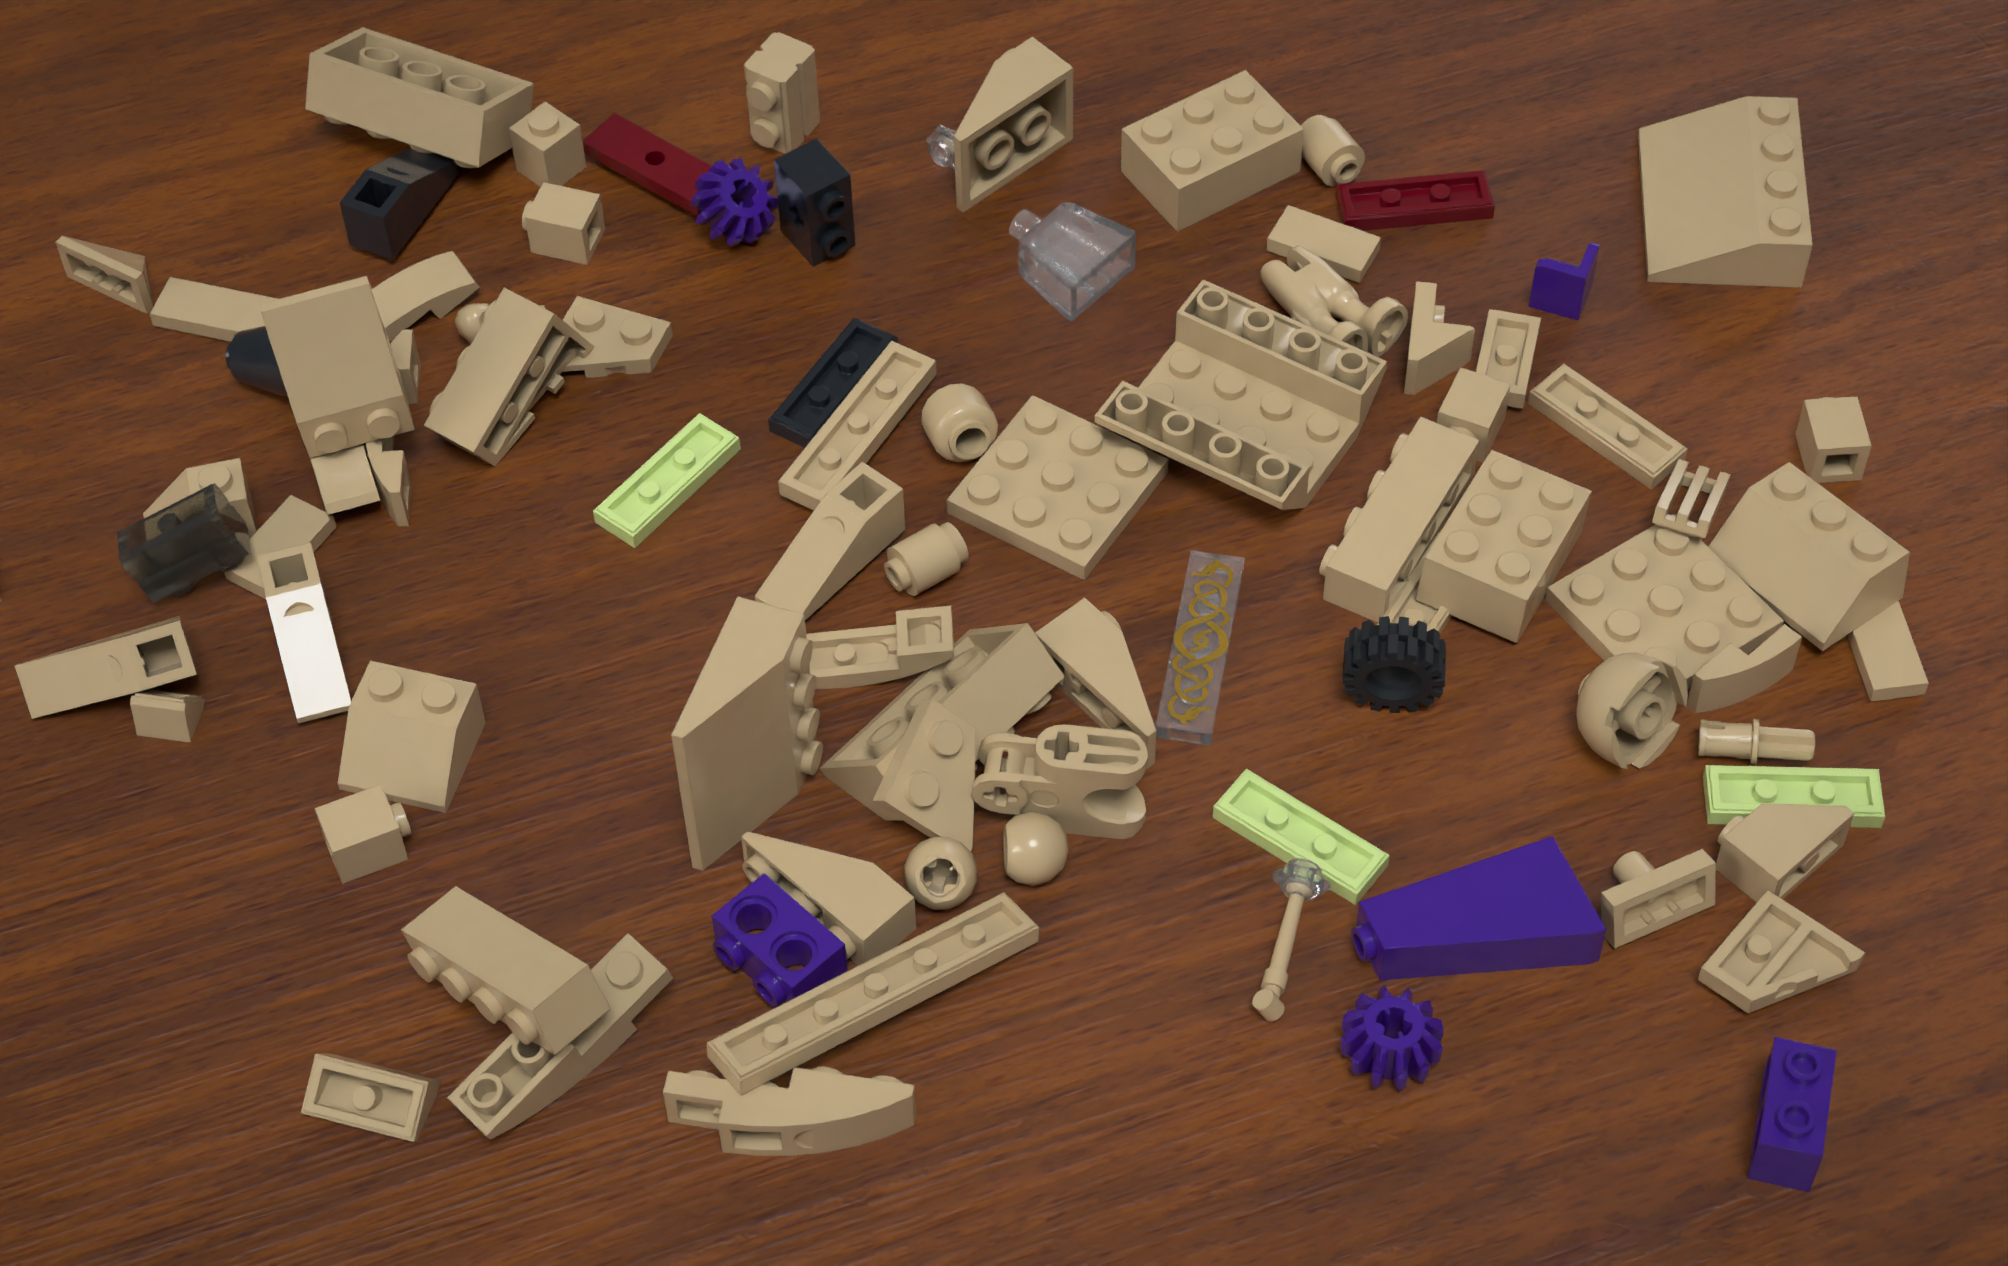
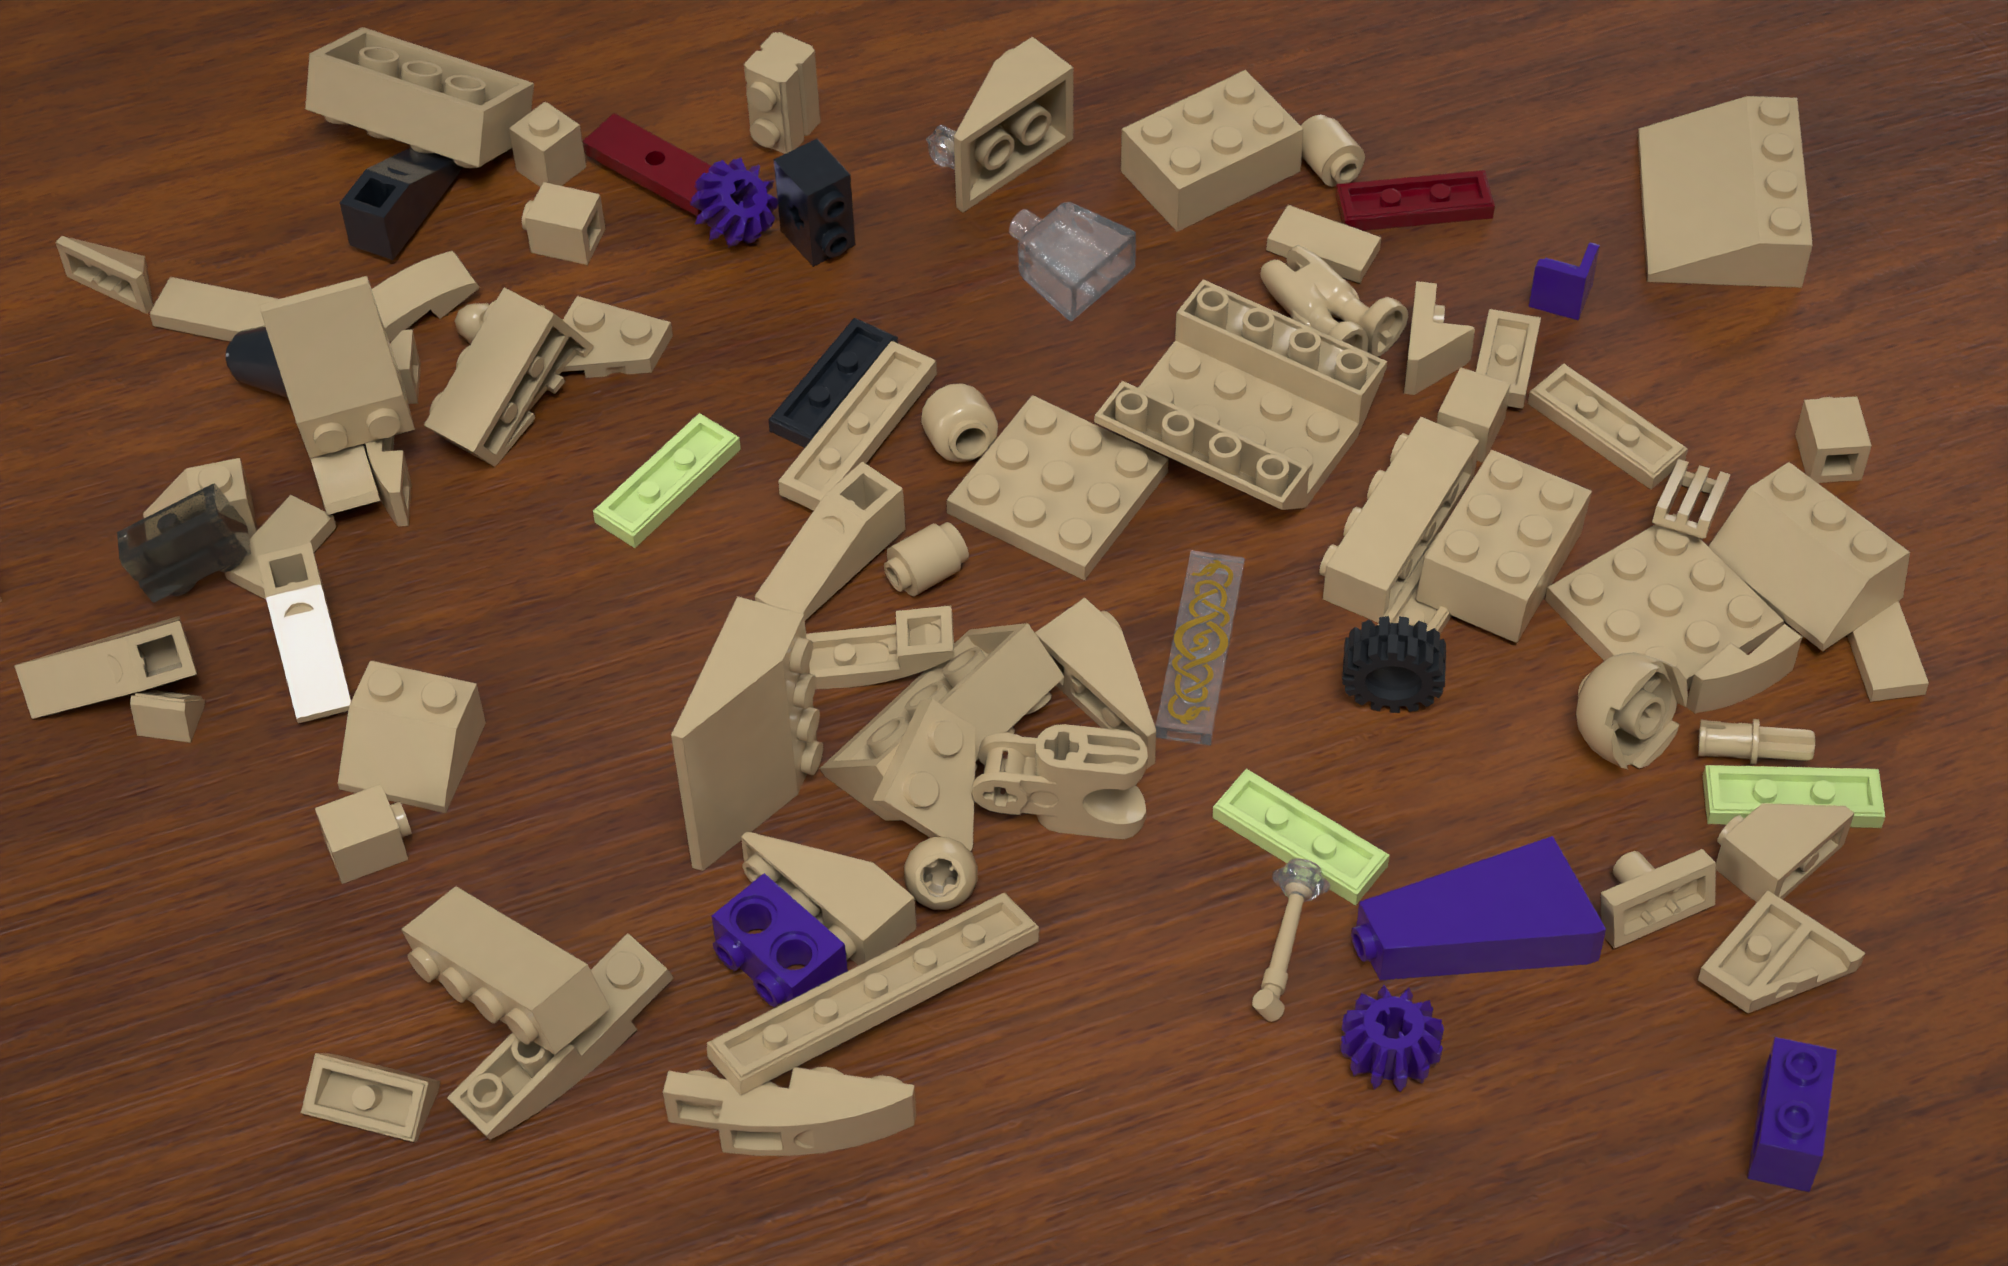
(1034, 848): tan piece -> none

